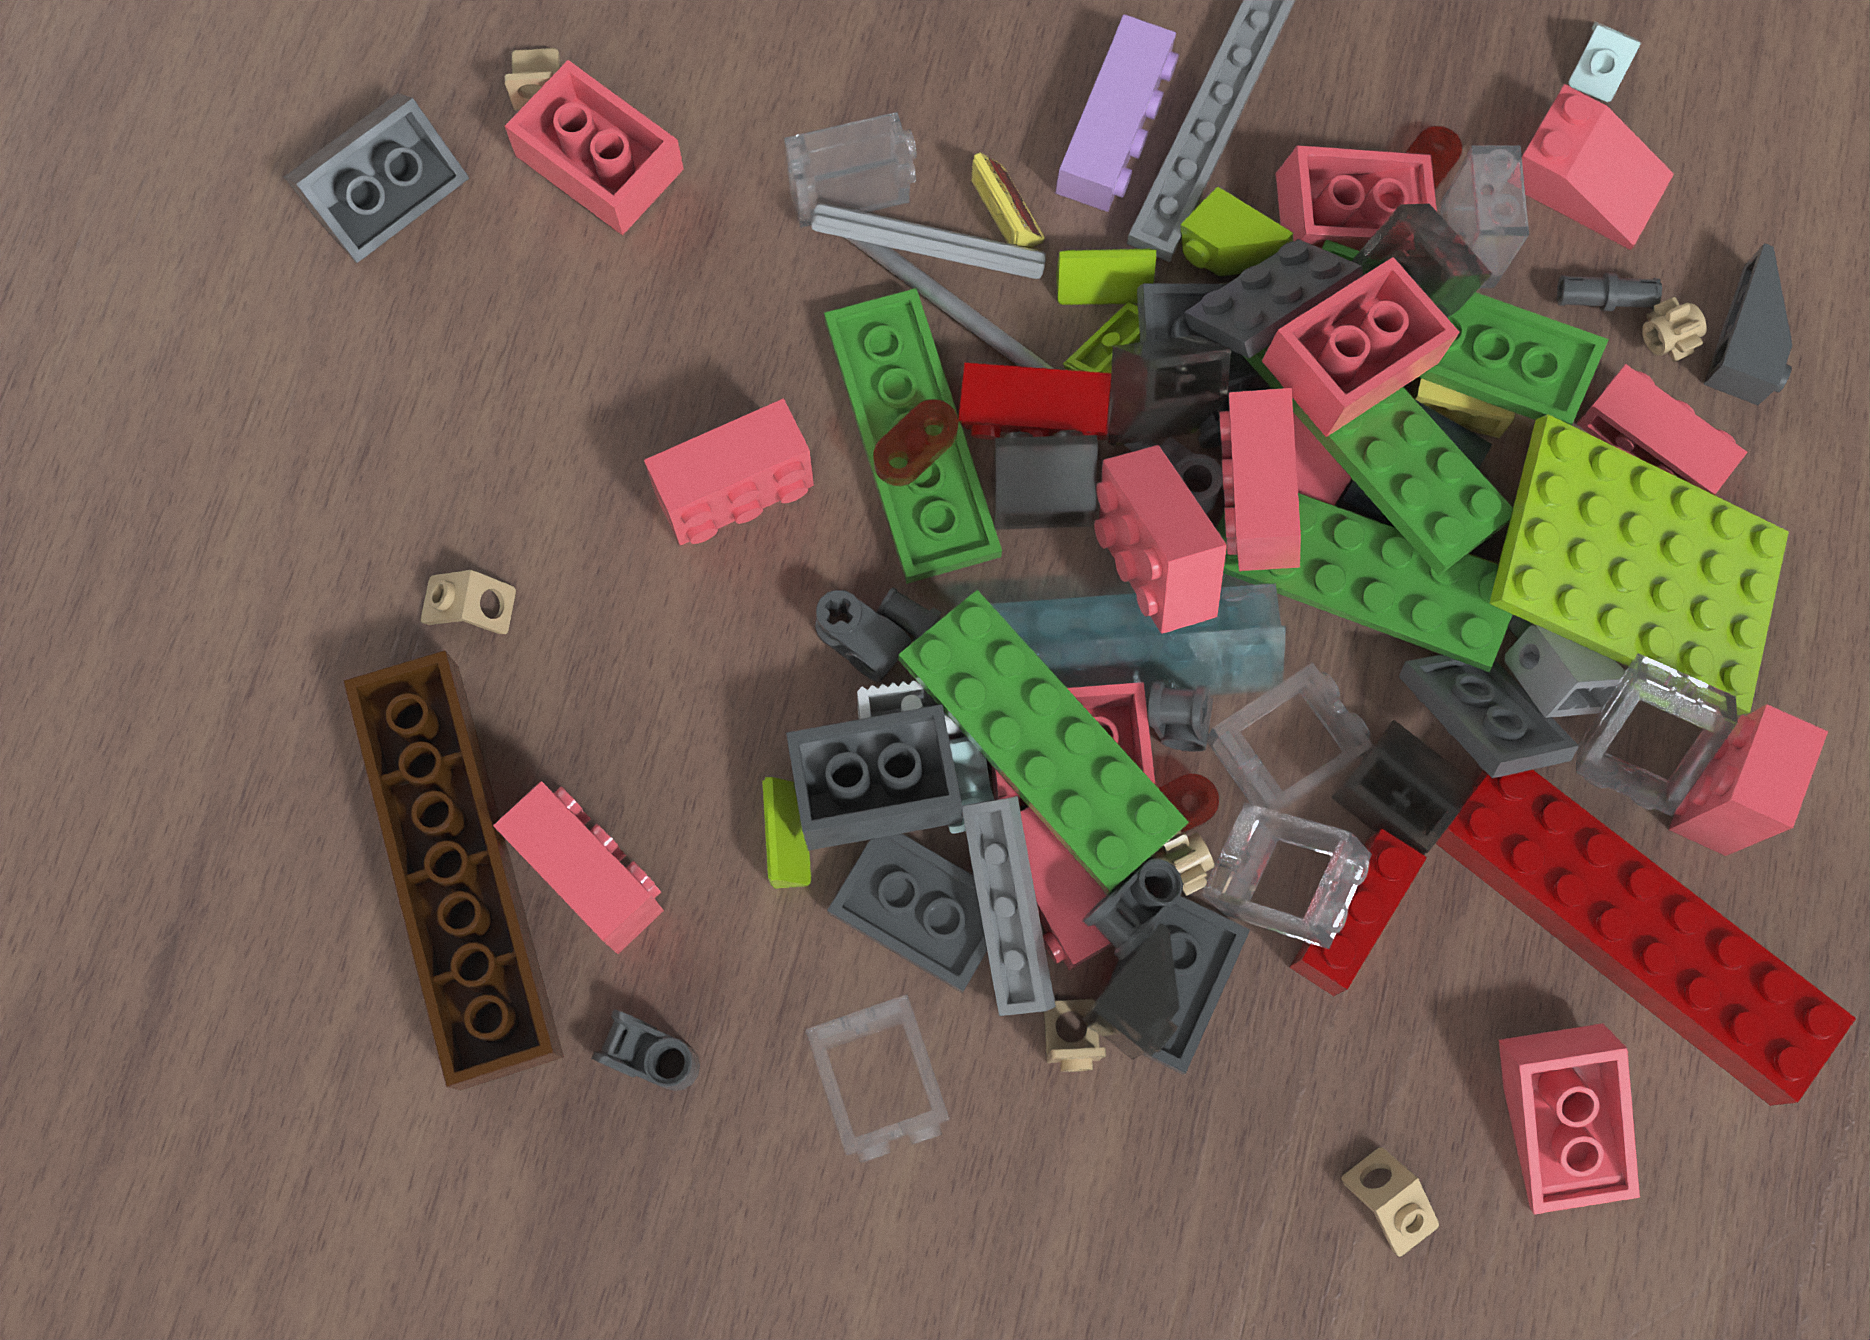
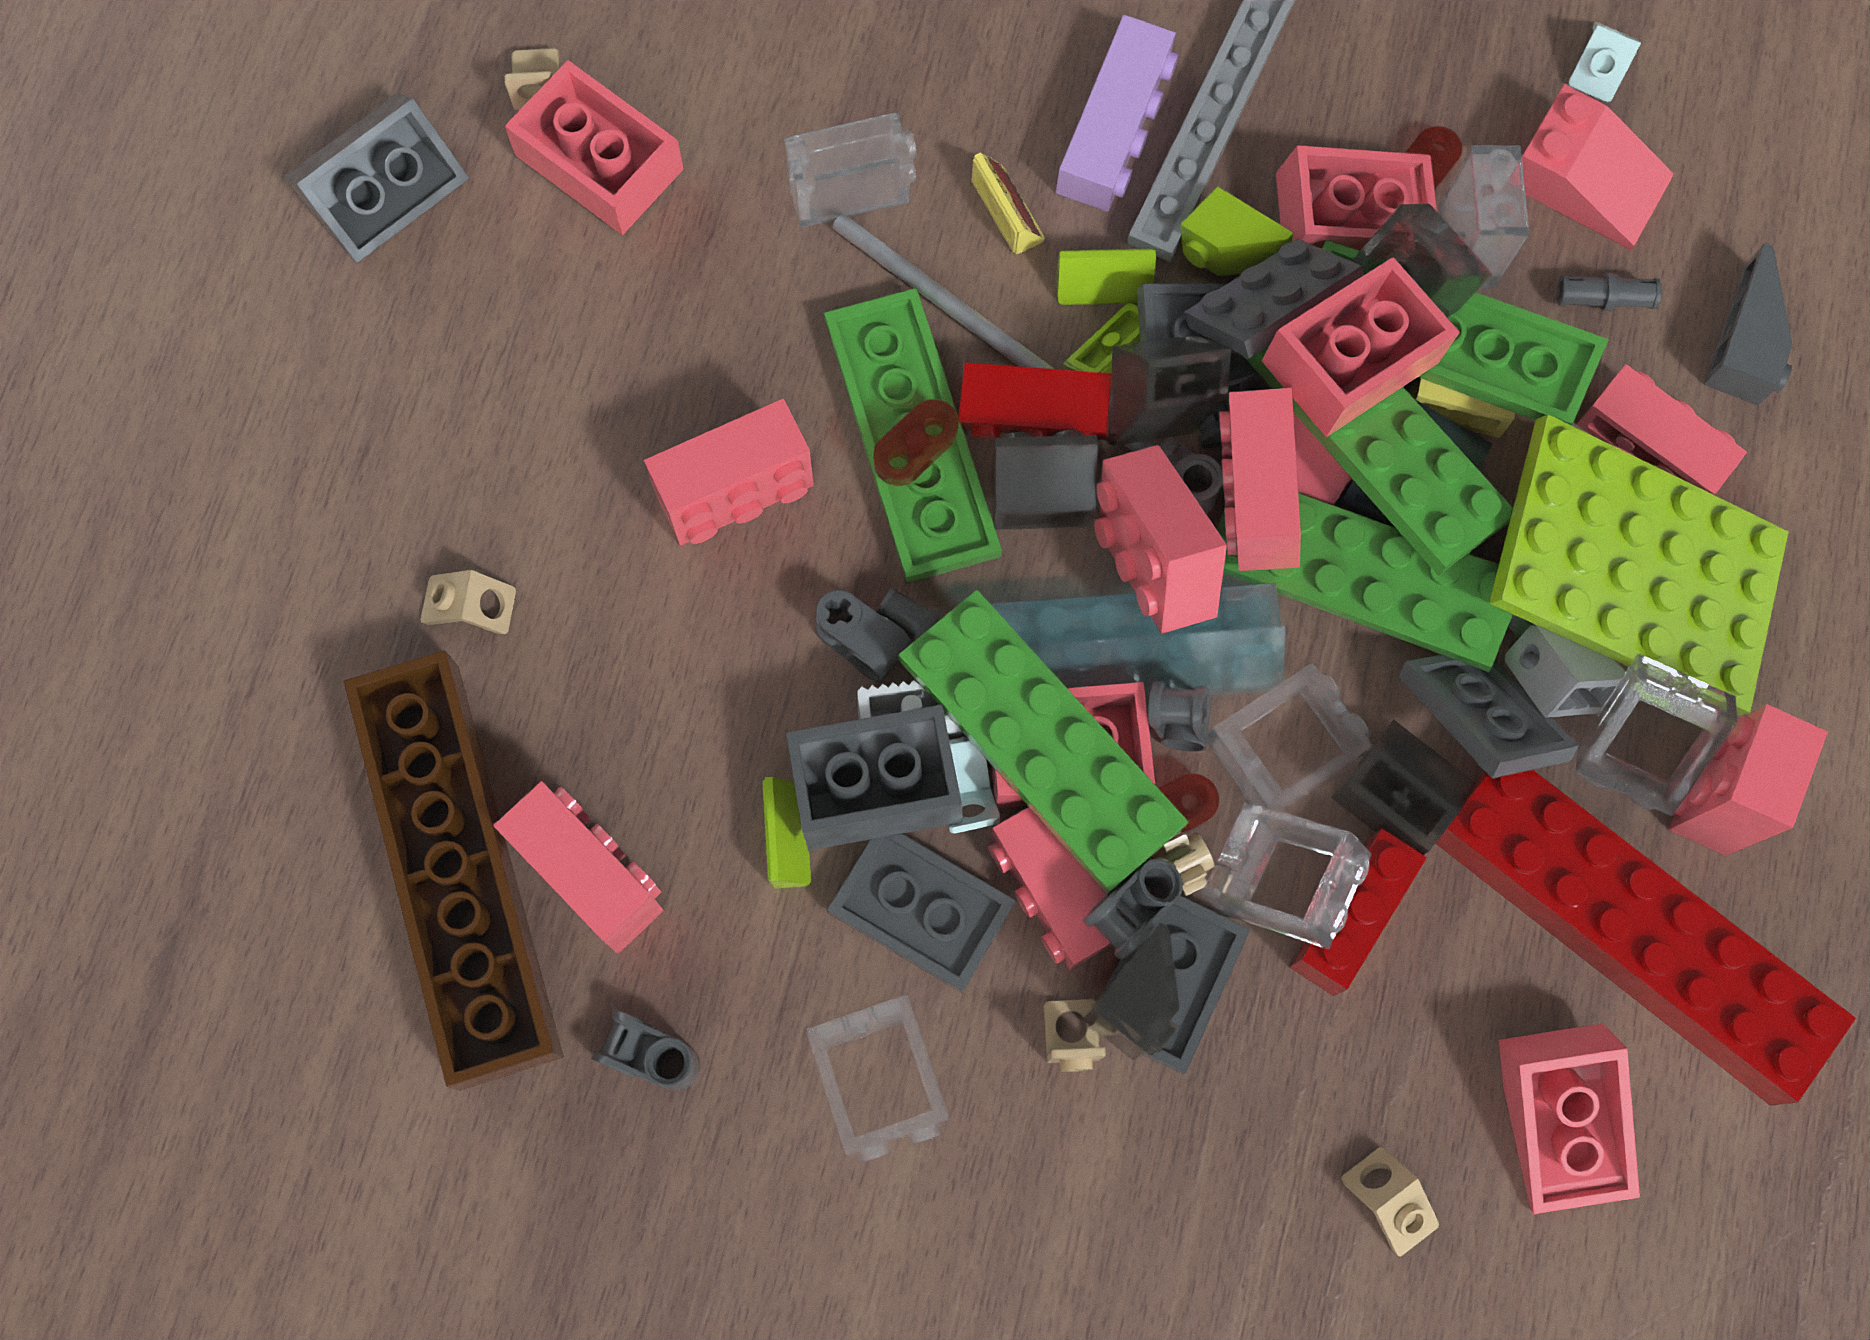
(928, 240): light grey axle -> none
(1008, 906): light grey plate -> none
(1674, 329): tan gear -> none

